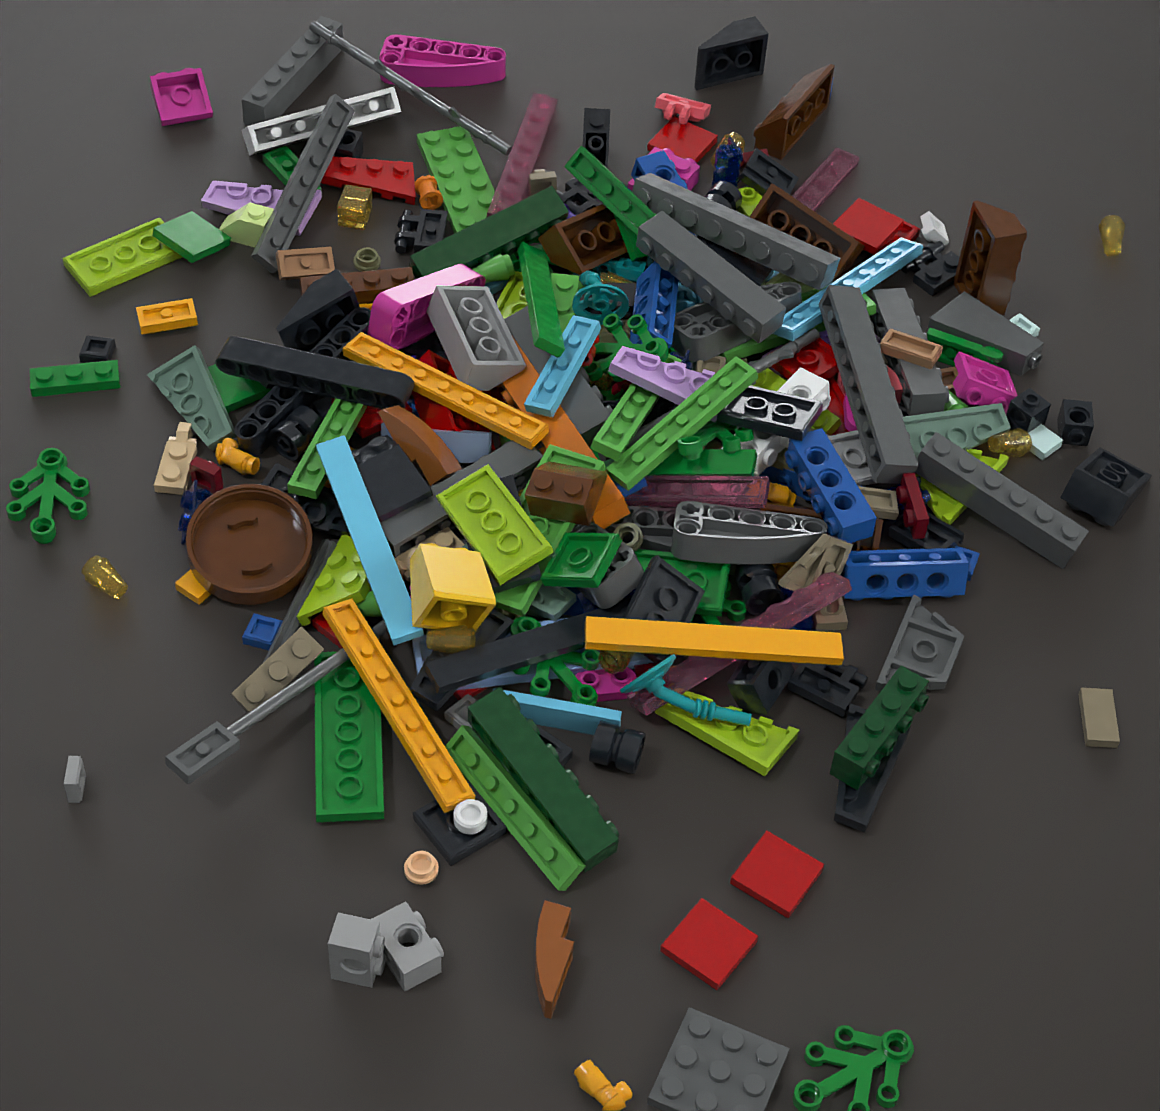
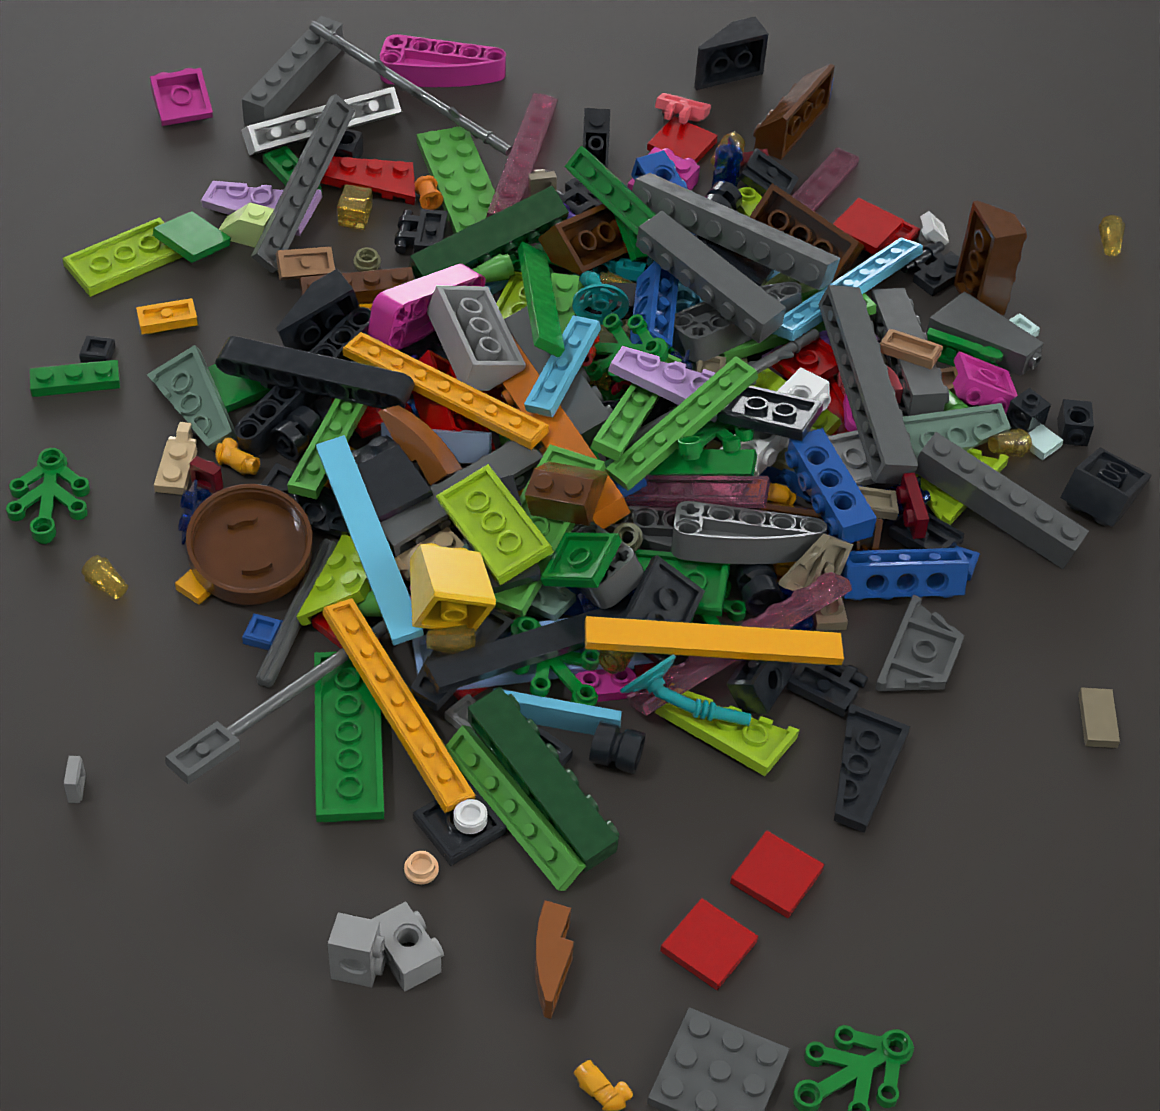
(278, 670): dark tan plate -> none
(879, 728): dark green brick -> none

